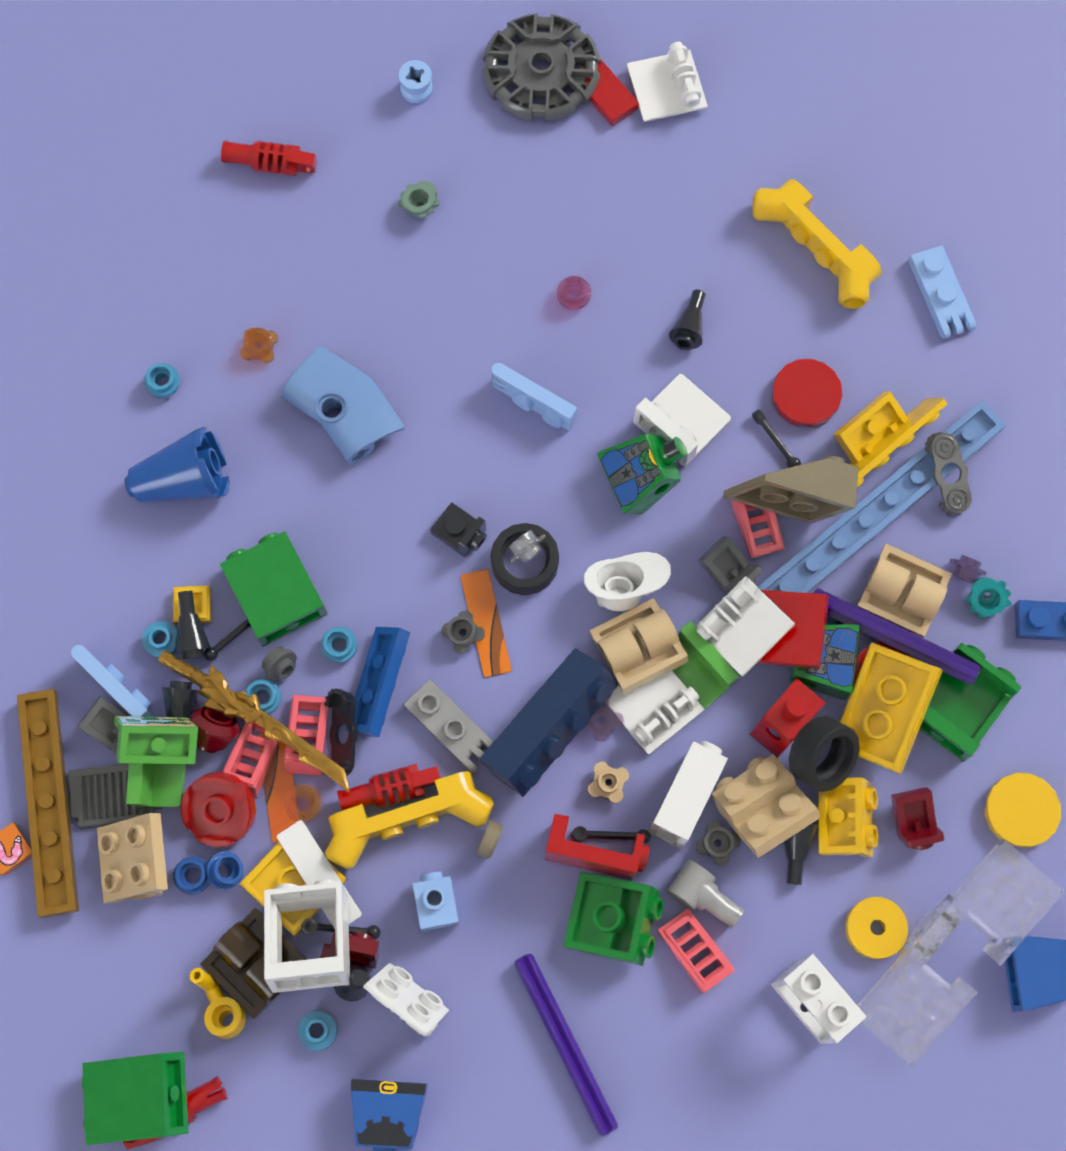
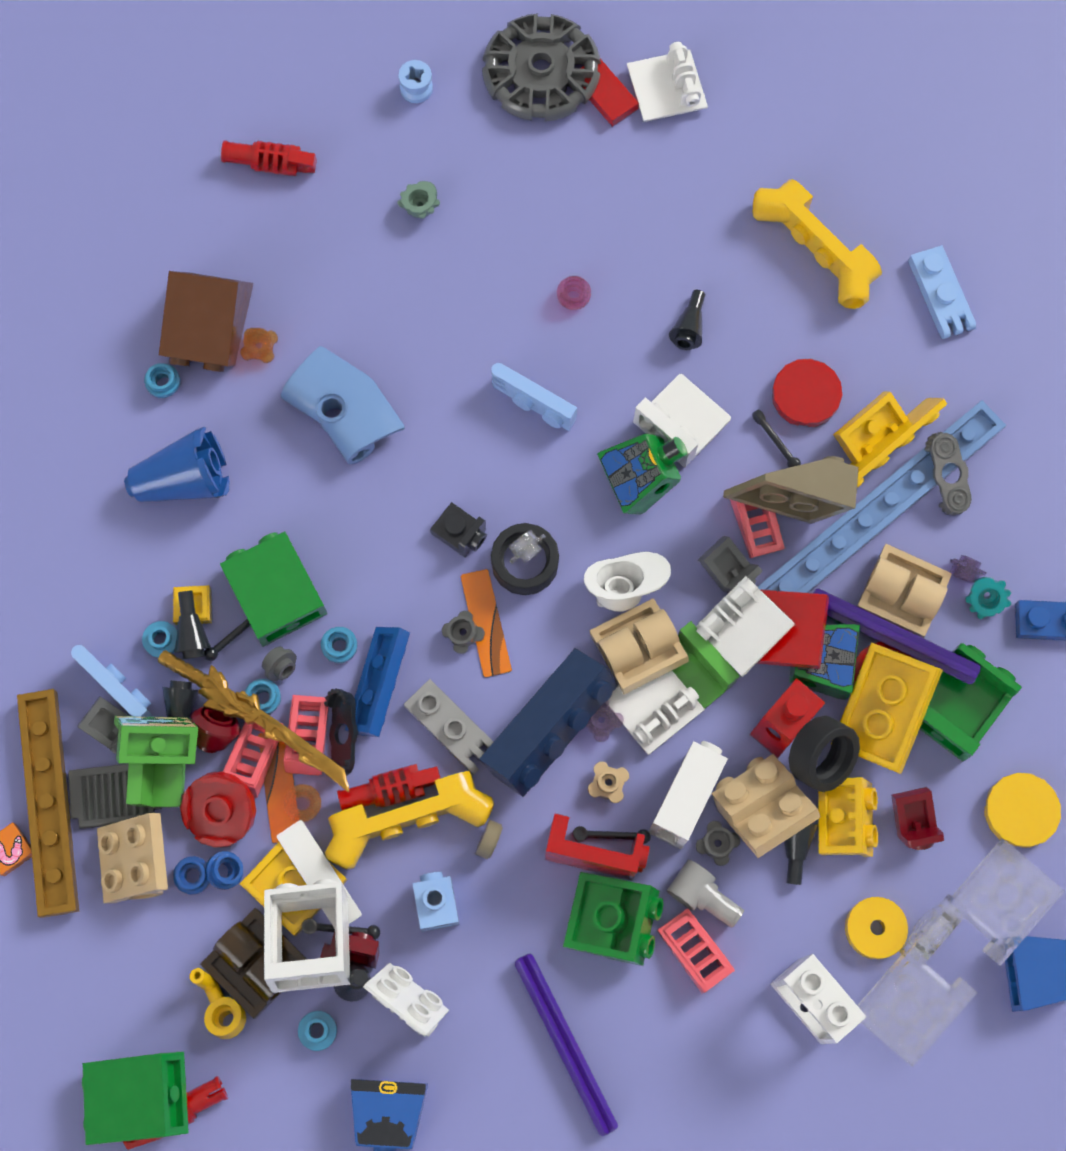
(203, 319): none -> reddish brown slope

